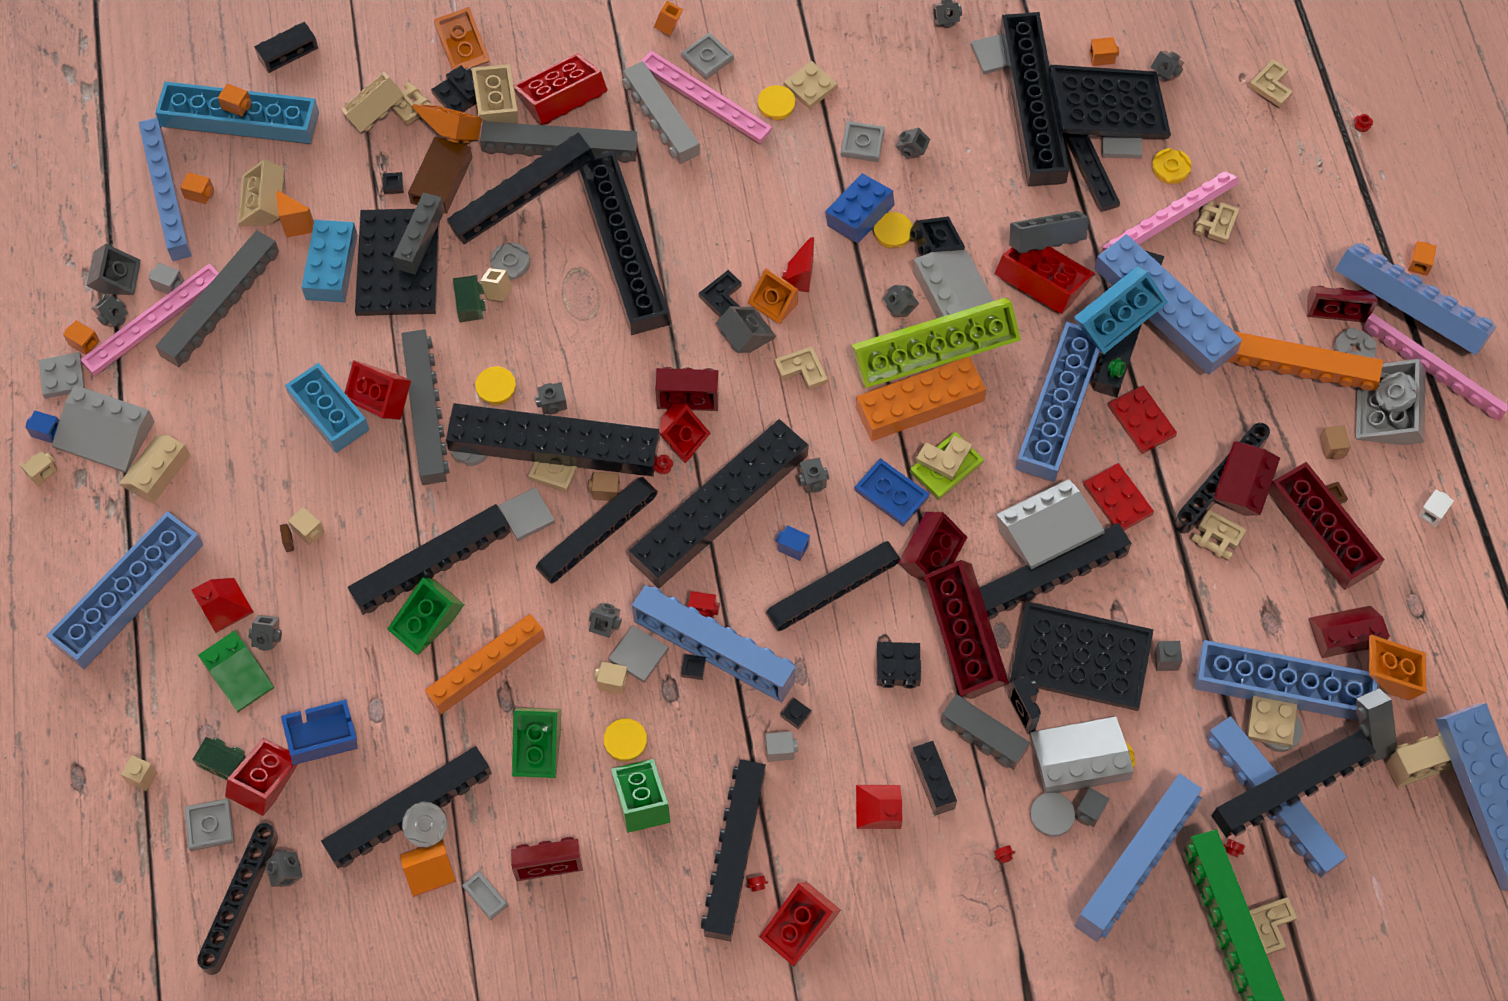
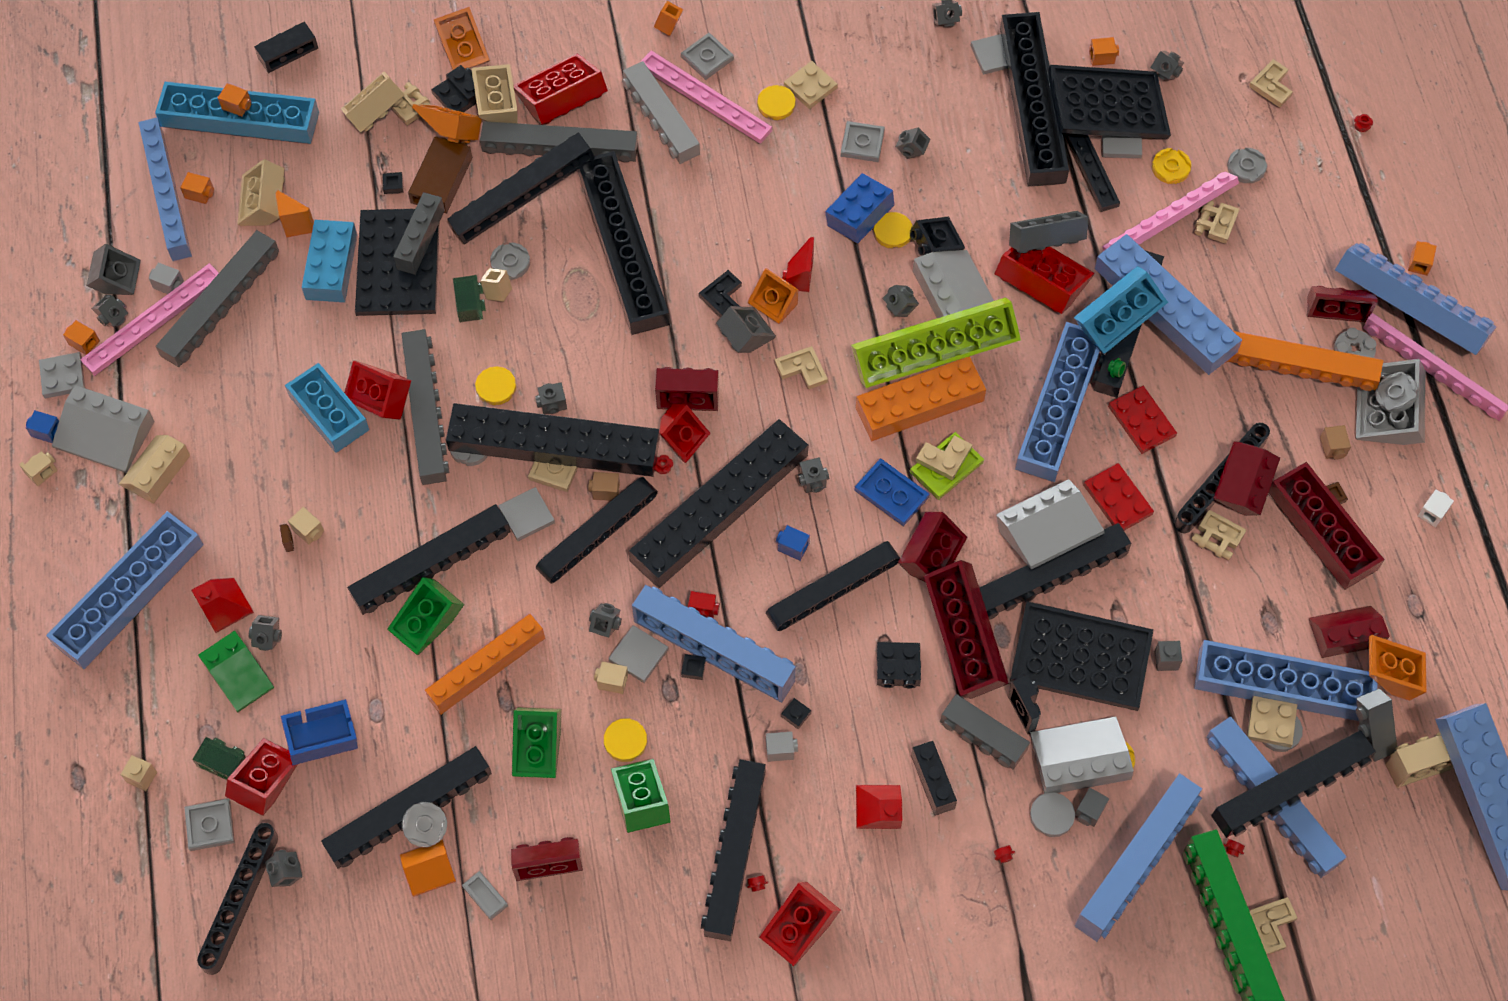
(1247, 165): none -> light grey tile

